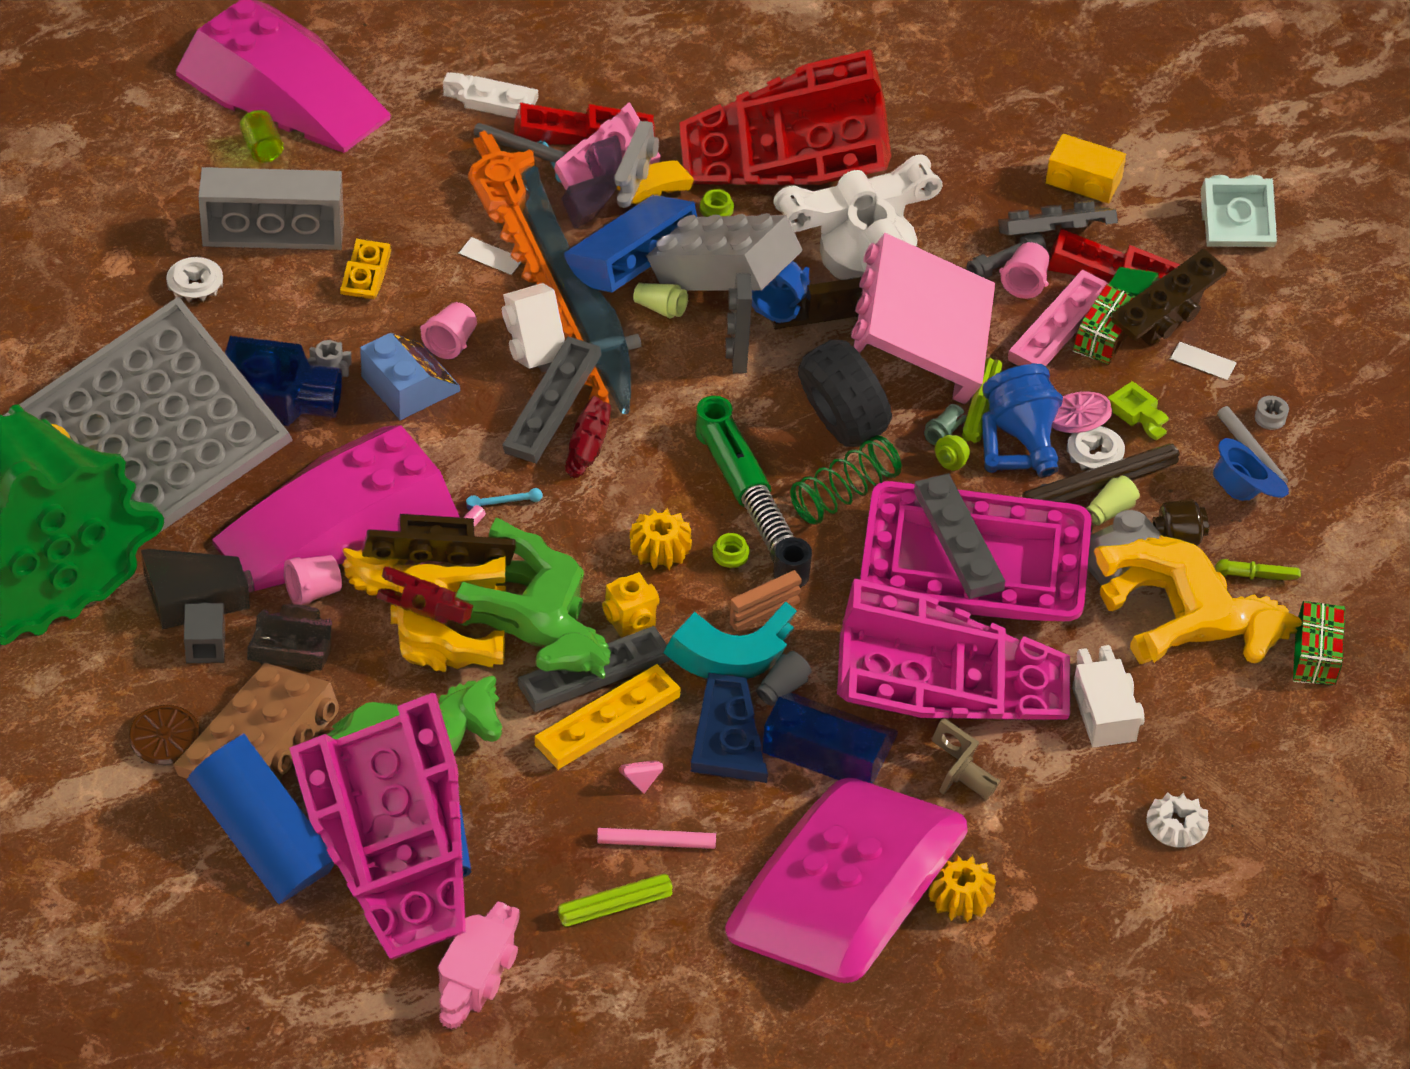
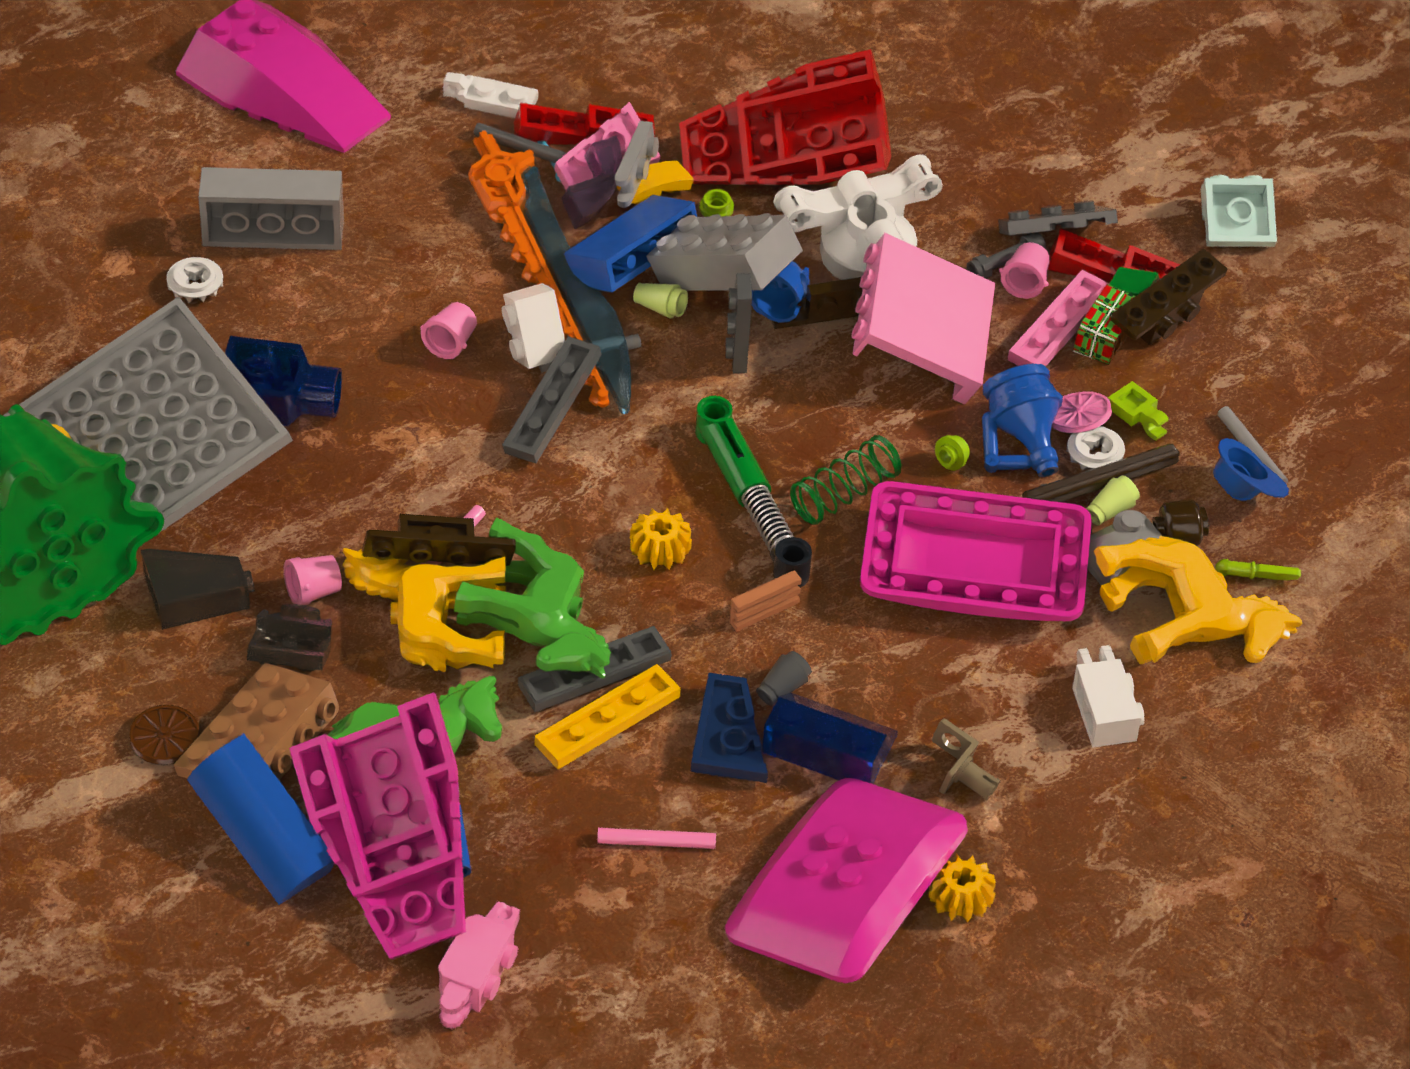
(204, 633): dark grey brick -> none
(261, 136): clear neon green brick -> none
(330, 354): light grey gear -> none
(336, 503): dark pink wedge -> none
(366, 269): yellow slope -> none
(405, 374): medium blue slope -> none
(424, 598): dark red hinge -> none
(489, 255): white sticker -> none
(534, 495): medium azure hinge -> none
(587, 436): dark red hinge -> none
(615, 900): lime axle -> none
(630, 604): yellow brick -> none
(641, 773): bright pink slope -> none
(707, 650): teal arch -> none
(731, 550): lime plate -> none
(844, 392): black tyre -> none
(939, 663): dark pink wedge -> none
(944, 424): sand green pin -> none
(959, 536): dark grey plate -> none
(979, 405): lime axle -> none
(1085, 168): yellow brick -> none
(1170, 830): white gear -> none
(1203, 360): white sticker -> none
(1271, 421): light grey bush -> none
(1319, 643): piece -> none

